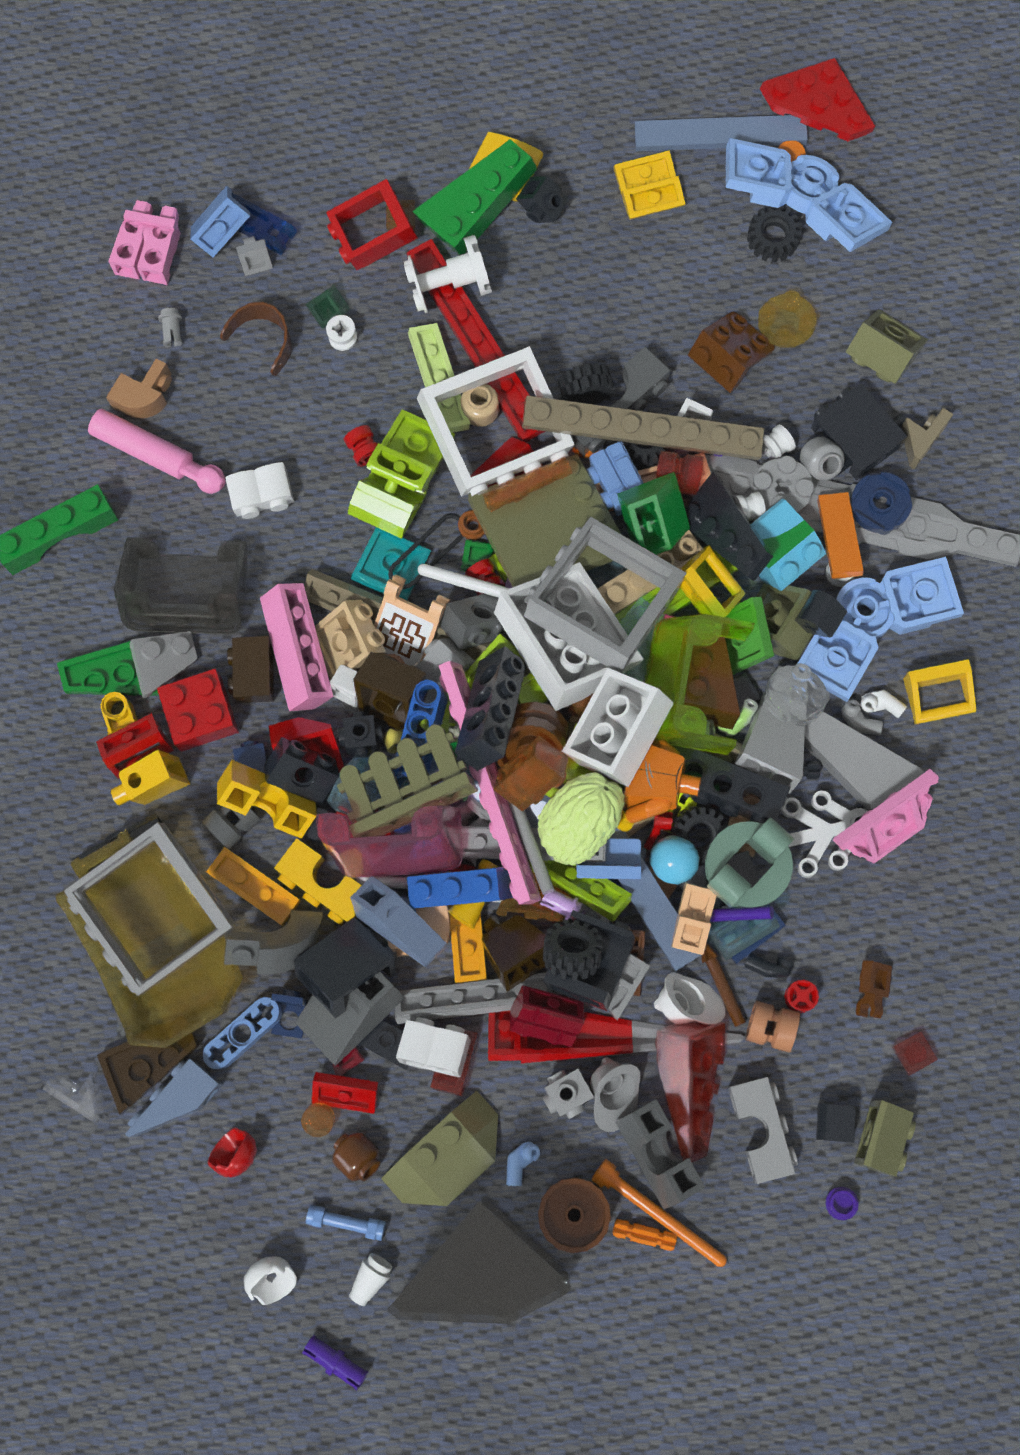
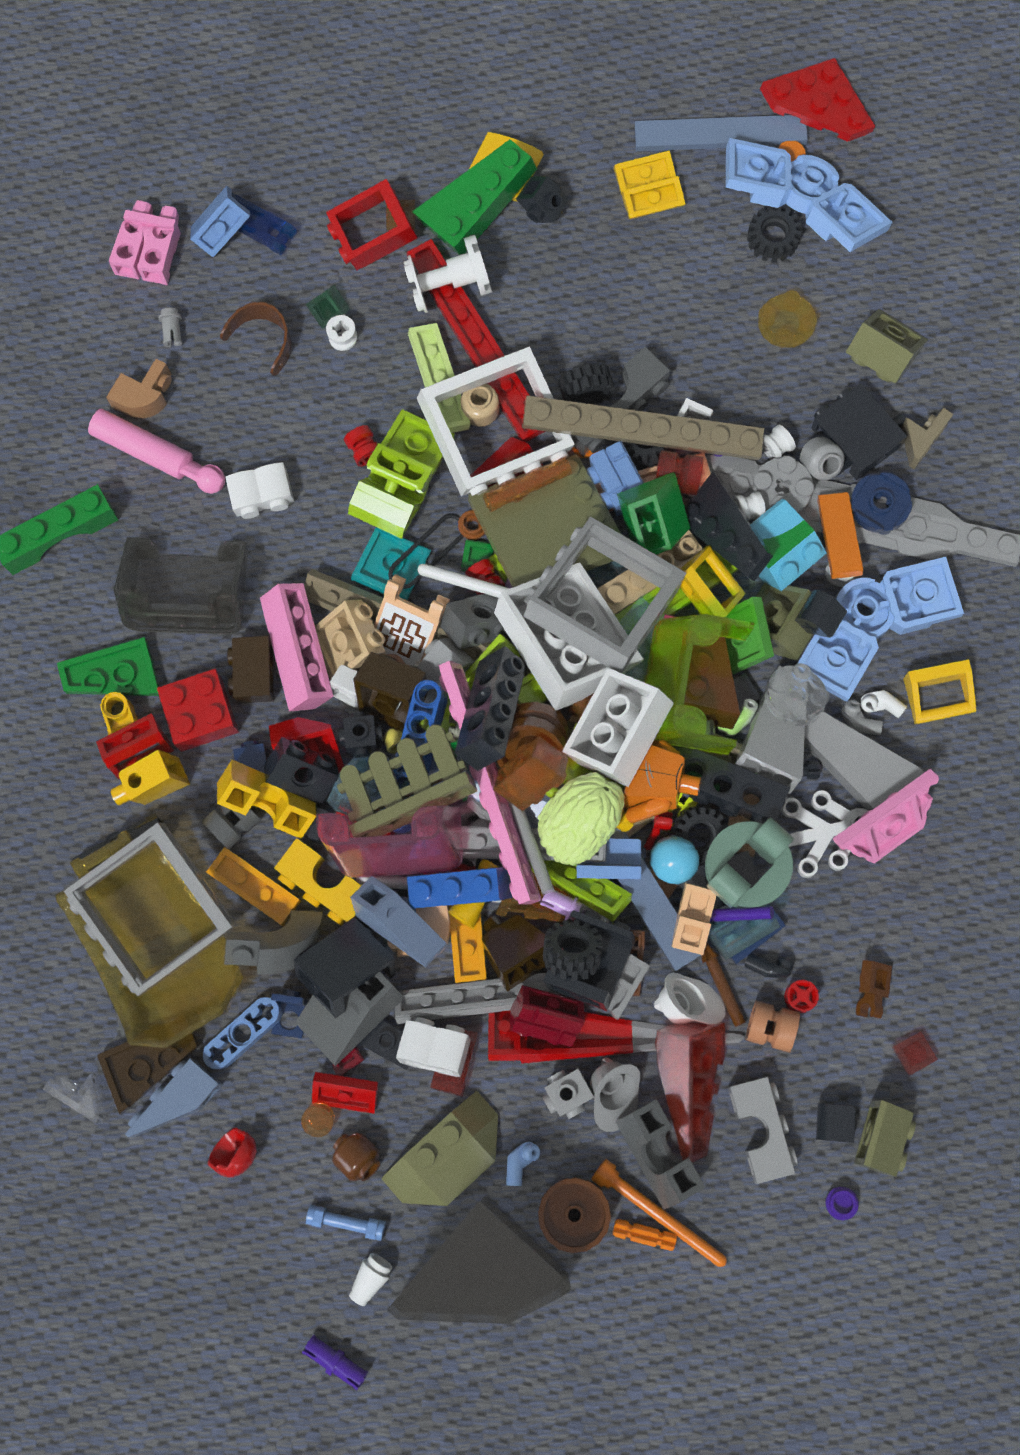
(161, 659): light grey wing -> none
(254, 256): light grey tile -> none
(259, 1287): white hair -> none
(730, 349): reddish brown bracket -> none

